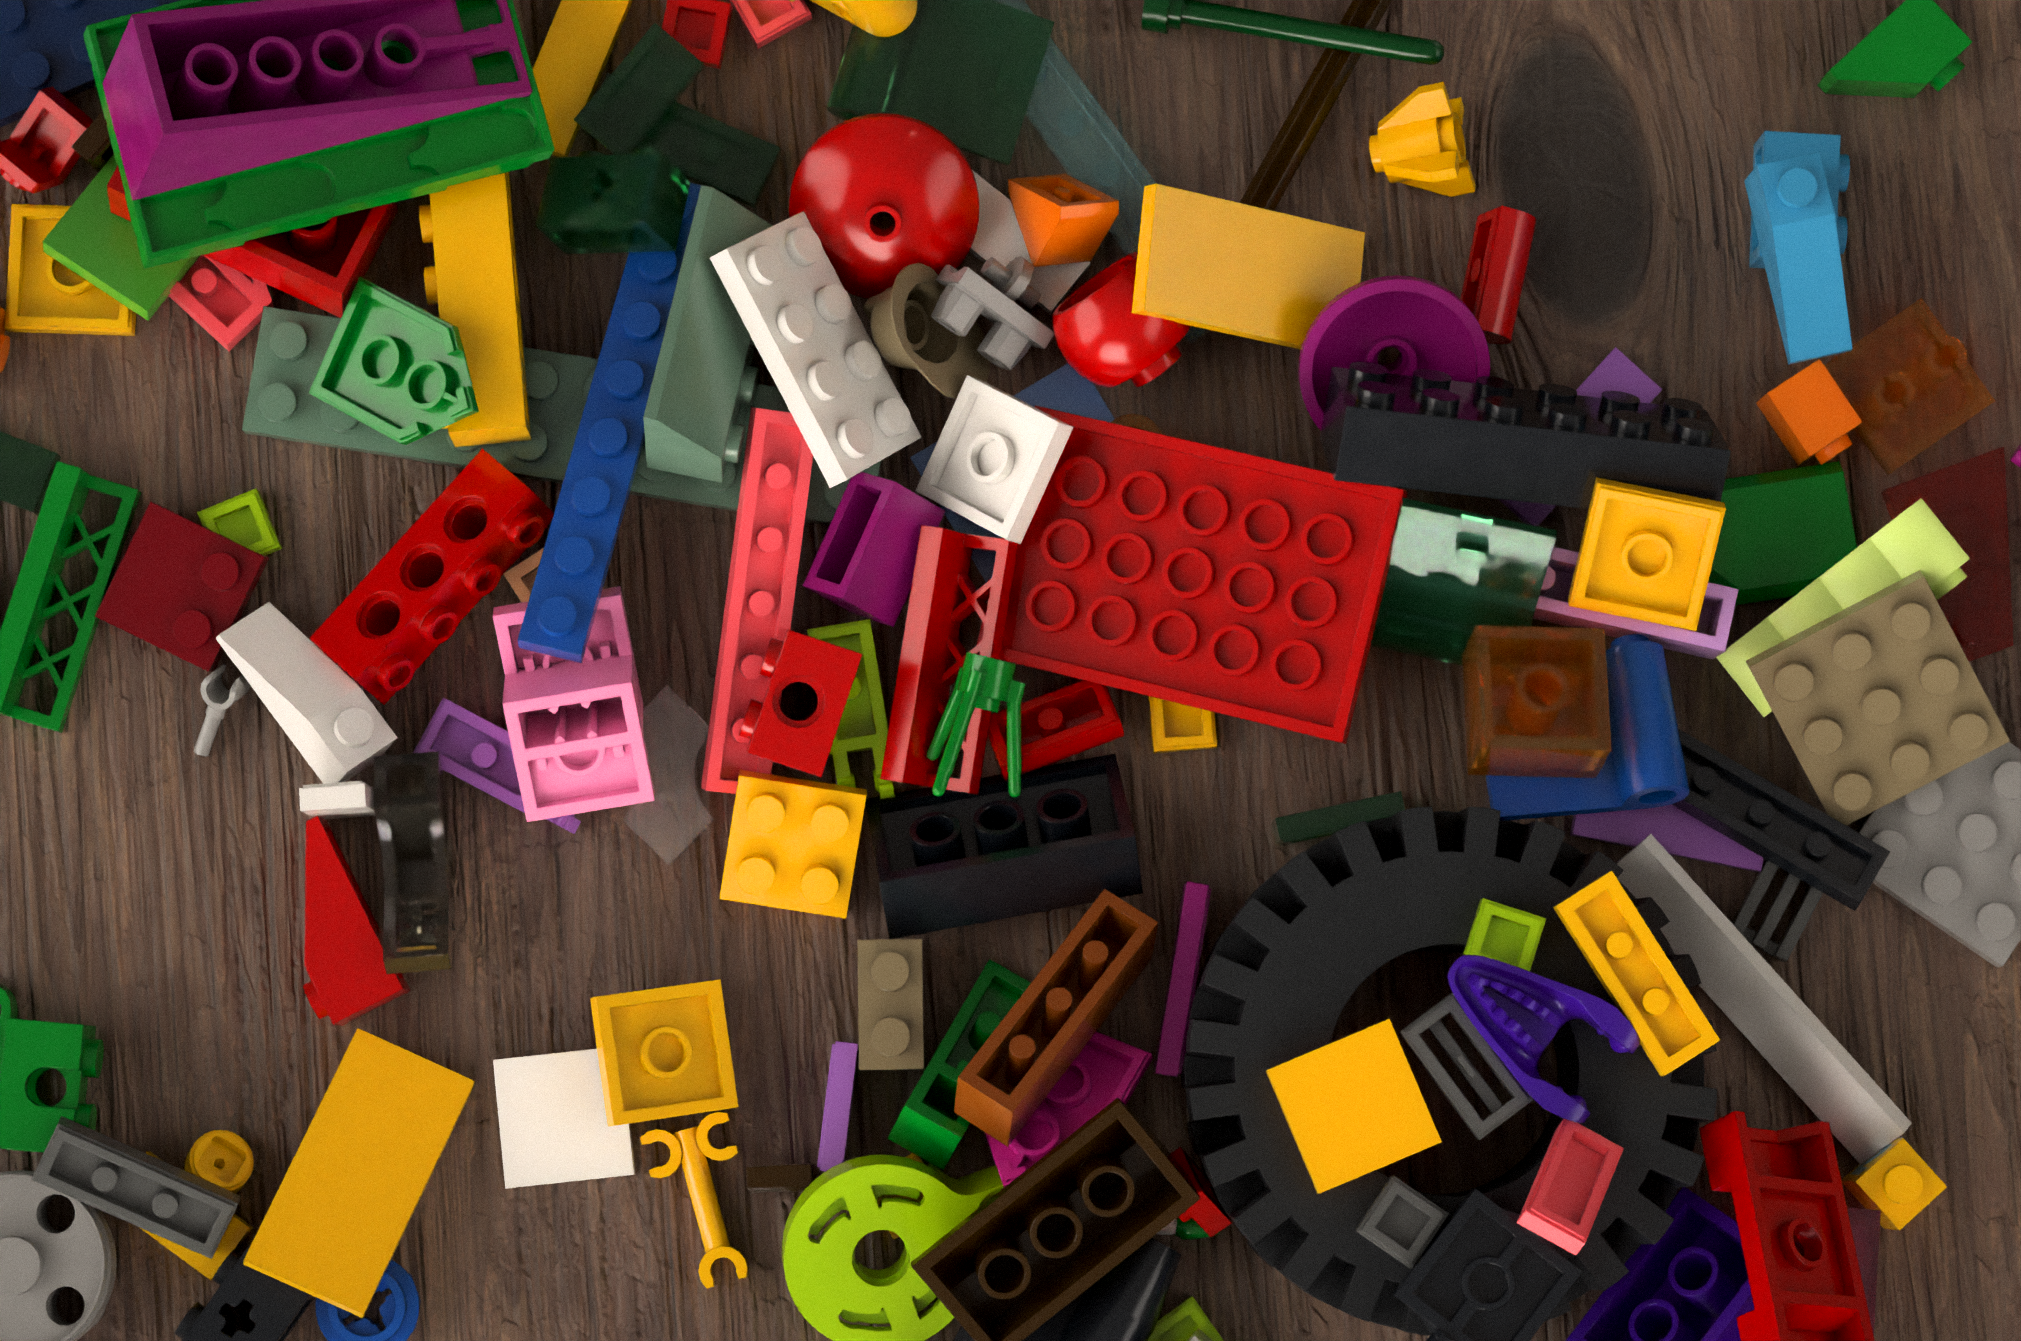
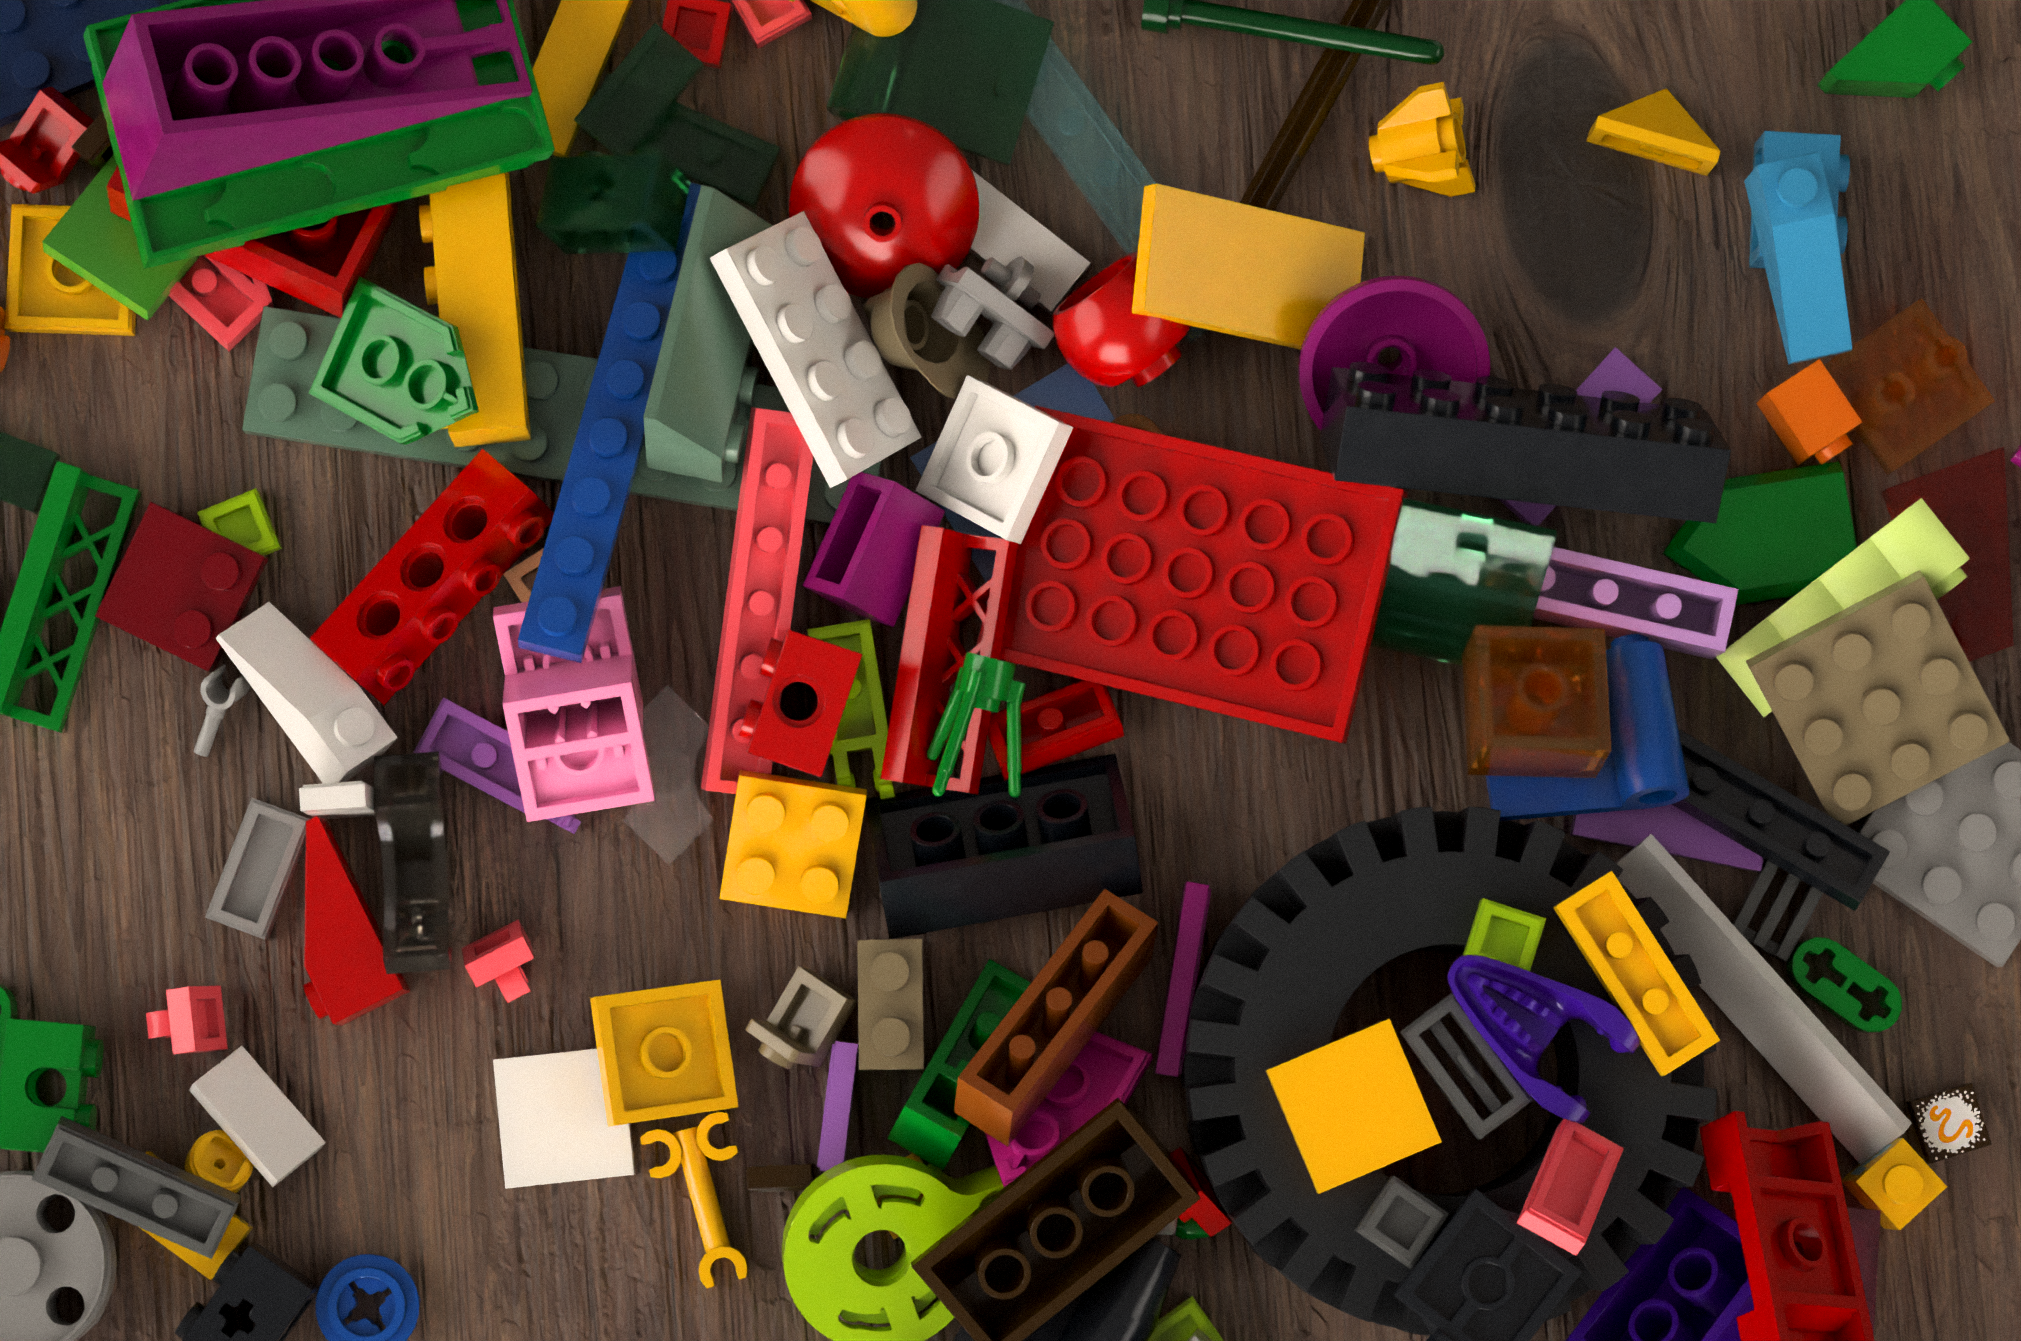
(192, 1020): none -> coral tile
(257, 1116): none -> white tile
(259, 869): none -> light grey tile
(359, 1173): yellow tile -> none
(501, 957): none -> coral tile
(803, 1021): none -> dark tan bracket
(1061, 217): orange slope -> none
(1180, 727): yellow tile -> none
(1331, 819): clear green tile -> none
(1498, 270): red brick -> none
(1646, 554): yellow tile -> none
(1657, 131): none -> yellow slope
(1853, 973): none -> green beam
(1949, 1123): none -> tile

